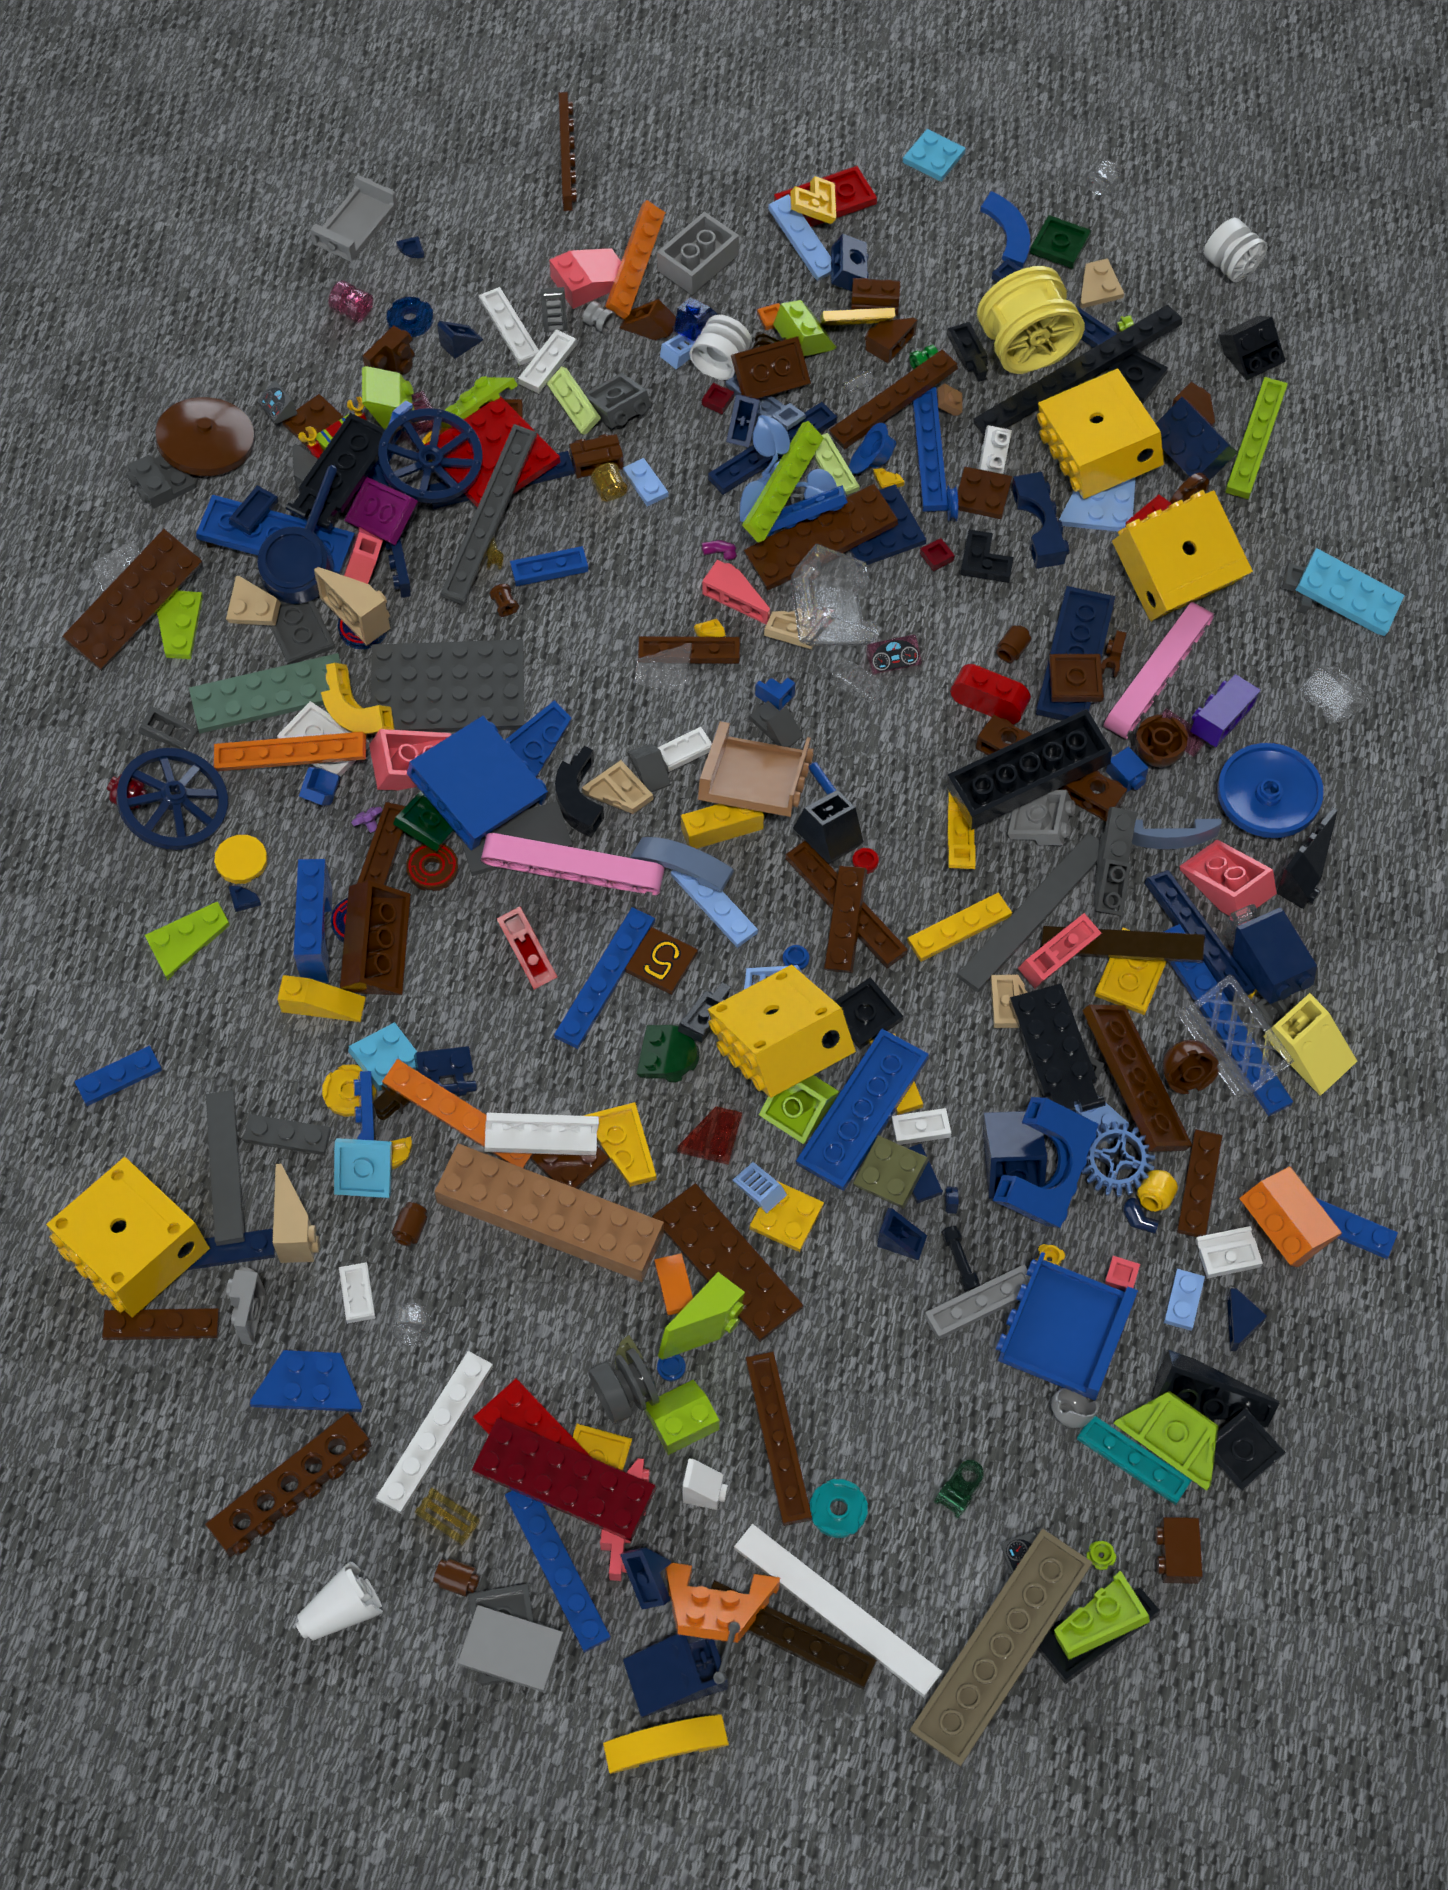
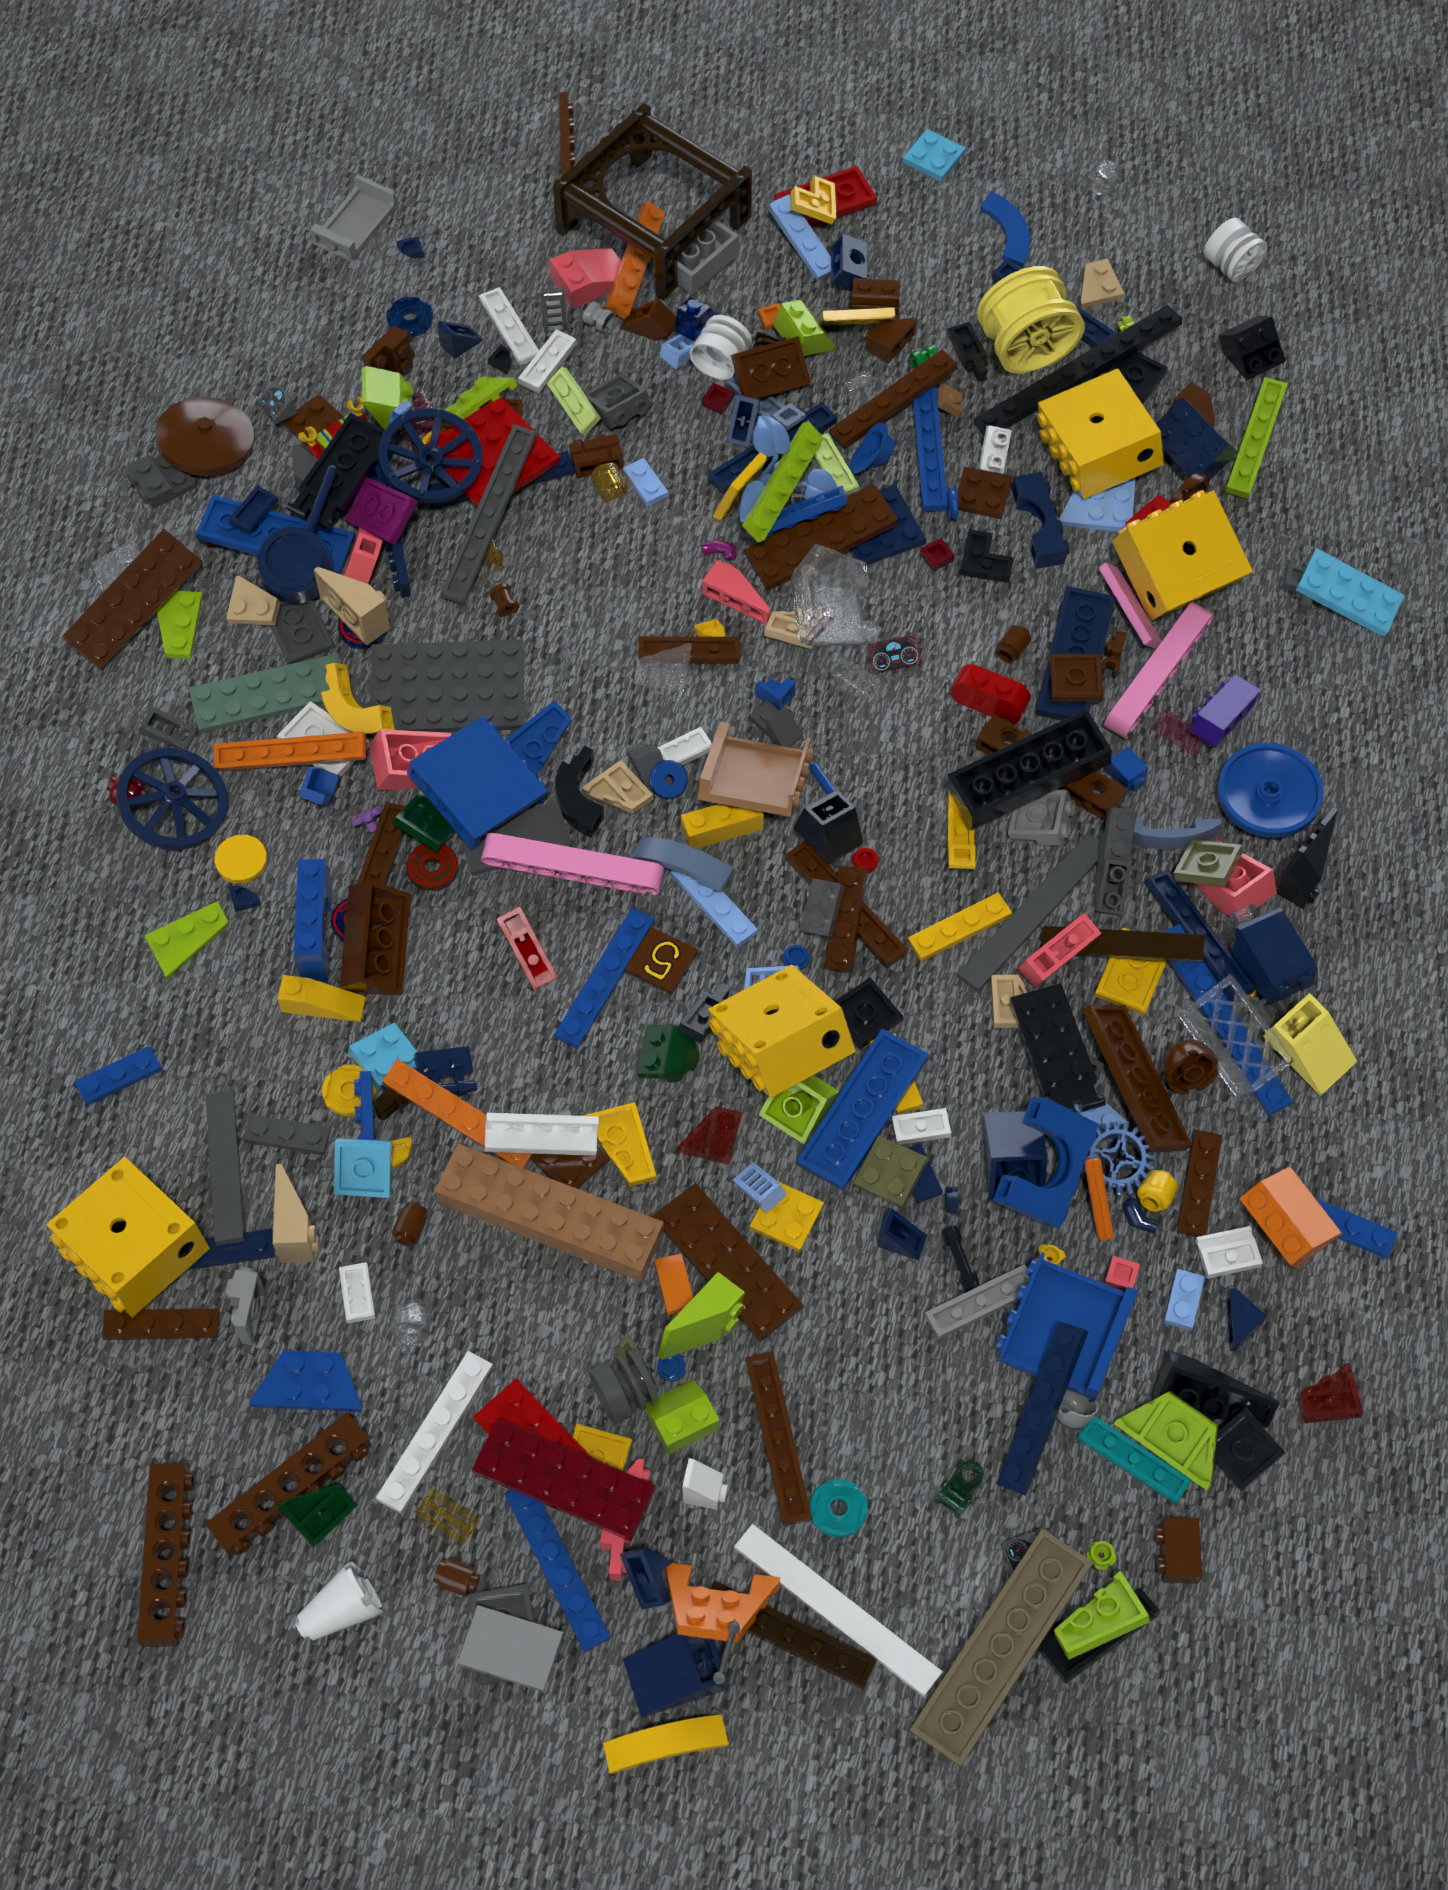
(162, 1480): none -> reddish brown brick
(317, 1511): none -> dark green wing
(350, 301): clear pink wheel -> none
(500, 359): none -> black tile
(549, 566): blue plate -> none
(644, 135): none -> dark brown arch
(678, 783): none -> blue piece
(736, 489): none -> yellow tile
(821, 907): none -> flat silver bracket
(887, 478): yellow tile -> none
(1042, 1408): none -> dark blue plate
(1060, 241): dark green plate -> none
(1099, 1199): none -> orange axle
(1130, 605): none -> bright pink tile
(1161, 741): reddish brown cylinder -> none
(1208, 862): none -> olive plate
(1331, 1398): none -> clear red wing
(1335, 693): clear slope -> none

